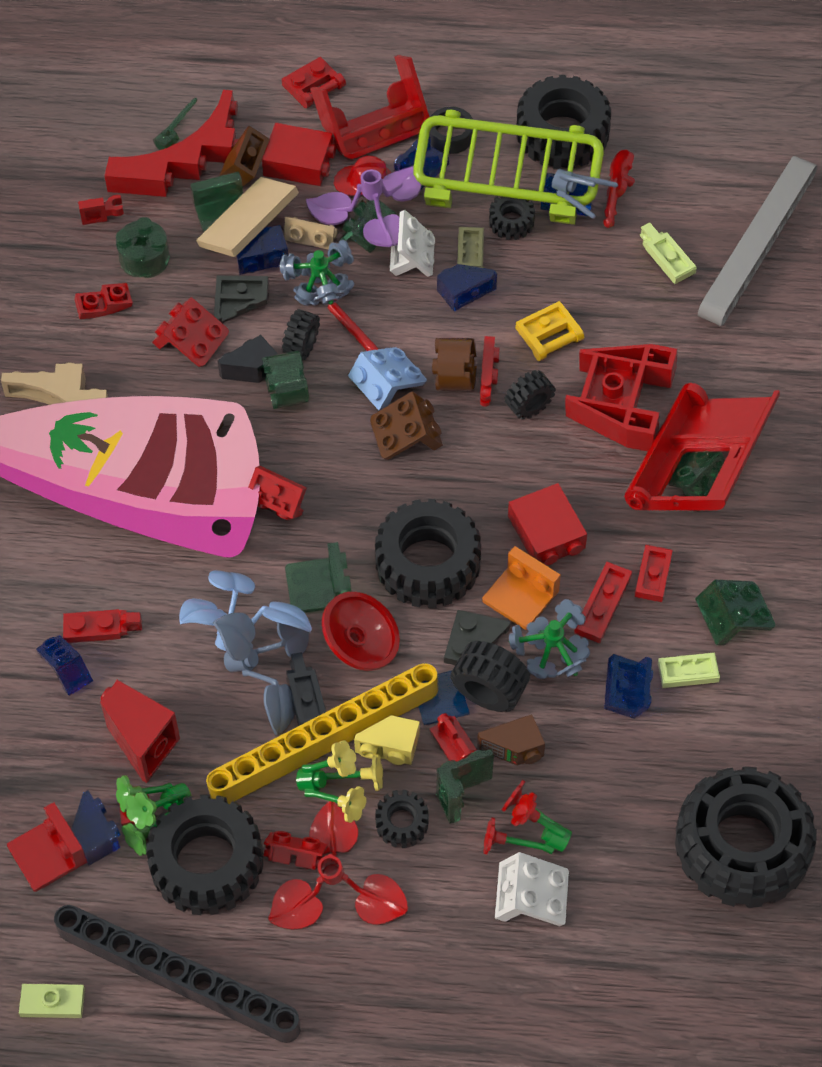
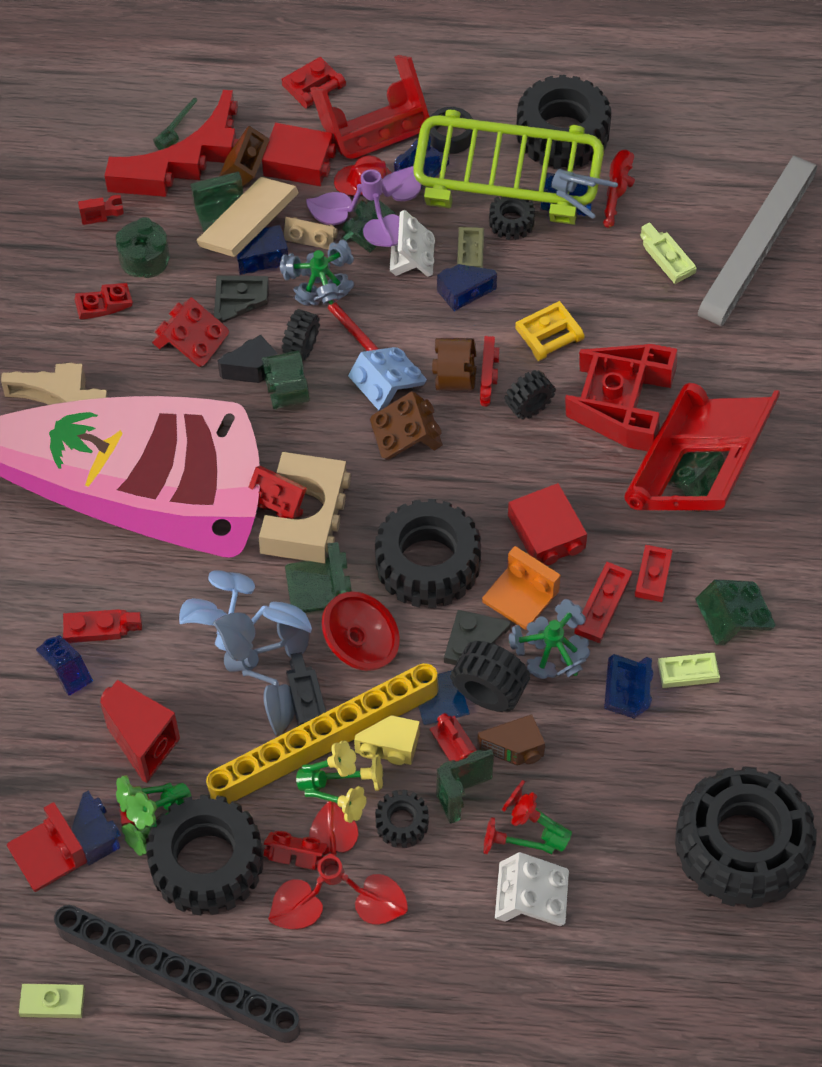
(307, 537): none -> tan arch

